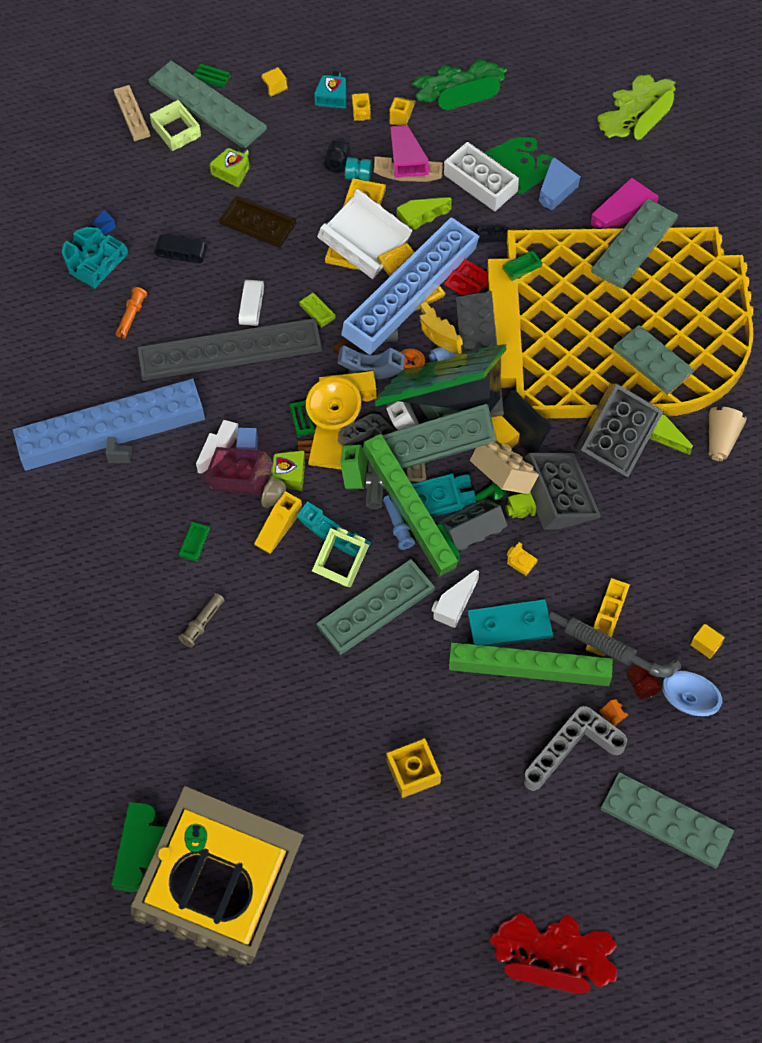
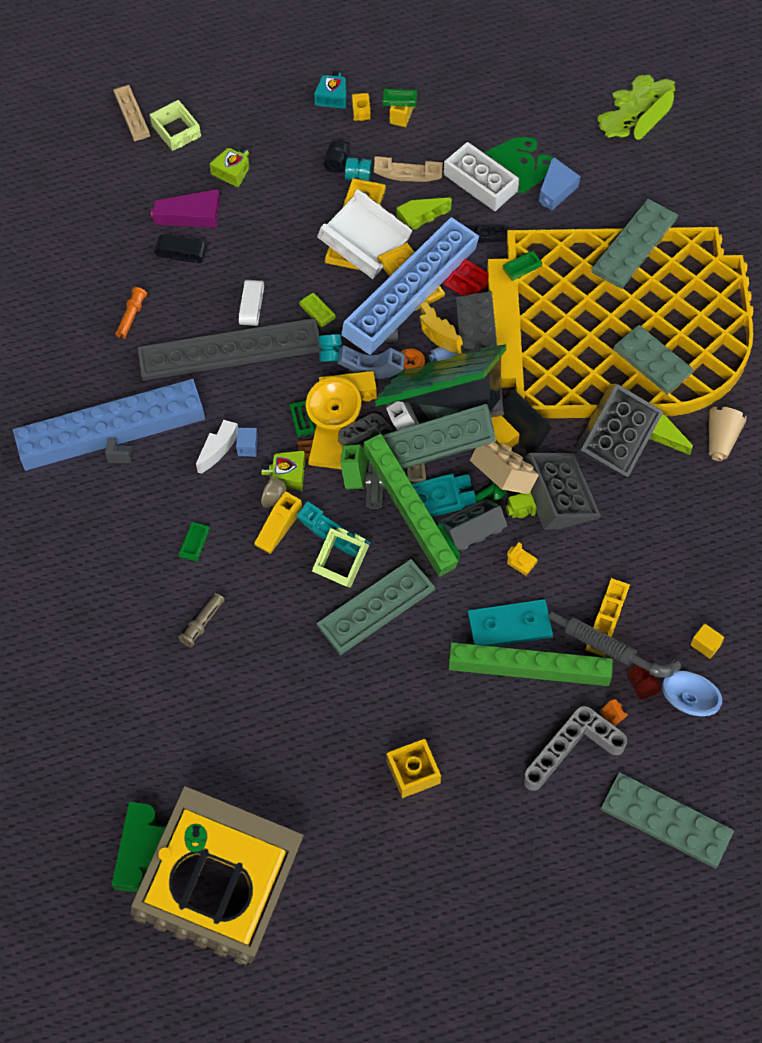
(88, 264): teal connector -> none
(104, 223): blue slope -> none
(188, 210): none -> magenta slope
(207, 104): sand green plate -> none
(213, 74): green tile -> none
(238, 470): clear pink brick -> none
(257, 222): dark brown tile -> none
(275, 81): yellow panel -> none
(330, 347): none -> teal wheel
(399, 97): none -> green tile
(400, 528): medium blue pin -> none
(407, 154): dark pink slope -> none
(452, 602): white slope -> none
(460, 86): green plant -> none
(561, 948): red plant -> none
(622, 205): dark pink slope -> none

